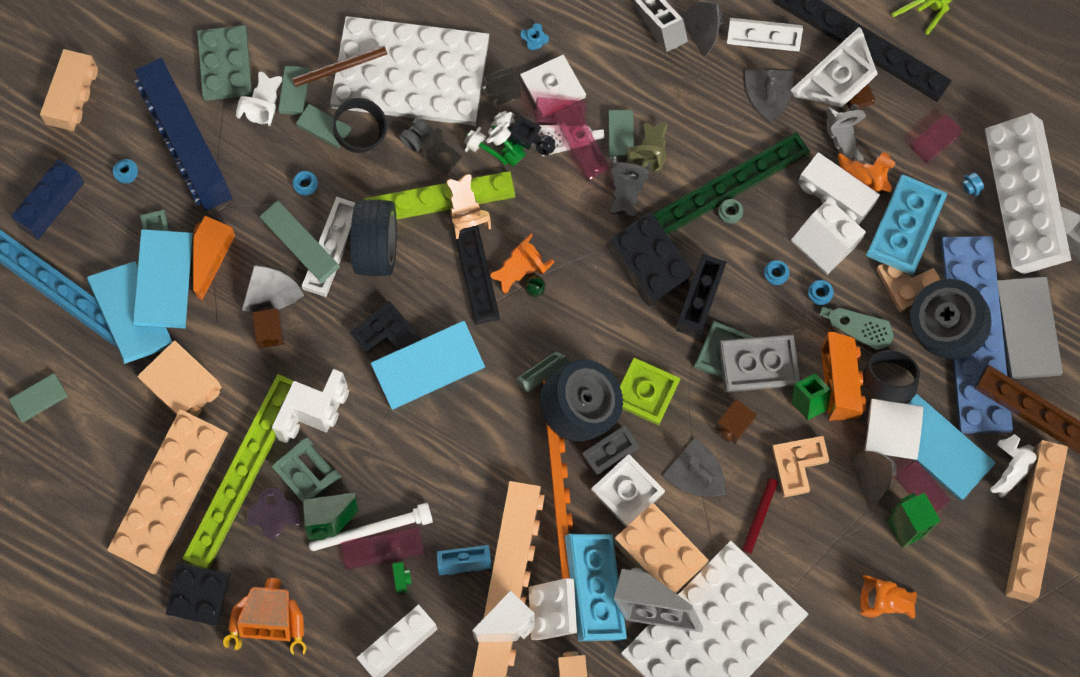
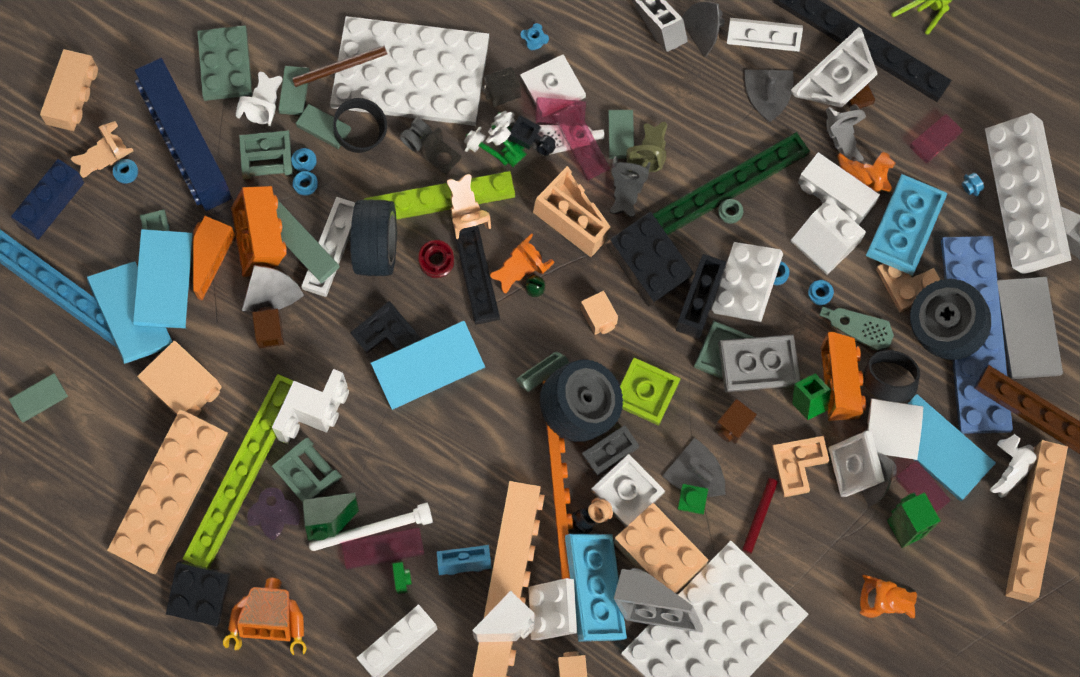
(106, 152): none -> light nougat hair
(257, 228): none -> orange slope
(263, 147): none -> sand green plate
(304, 166): none -> dark azure plate
(436, 247): none -> dark red wheel
(572, 214): none -> light nougat wedge
(582, 521): none -> black plate
(599, 313): none -> light nougat brick
(600, 510): none -> light nougat plate
(692, 499): none -> green plate
(747, 281): none -> white plate
(856, 464): none -> white tile

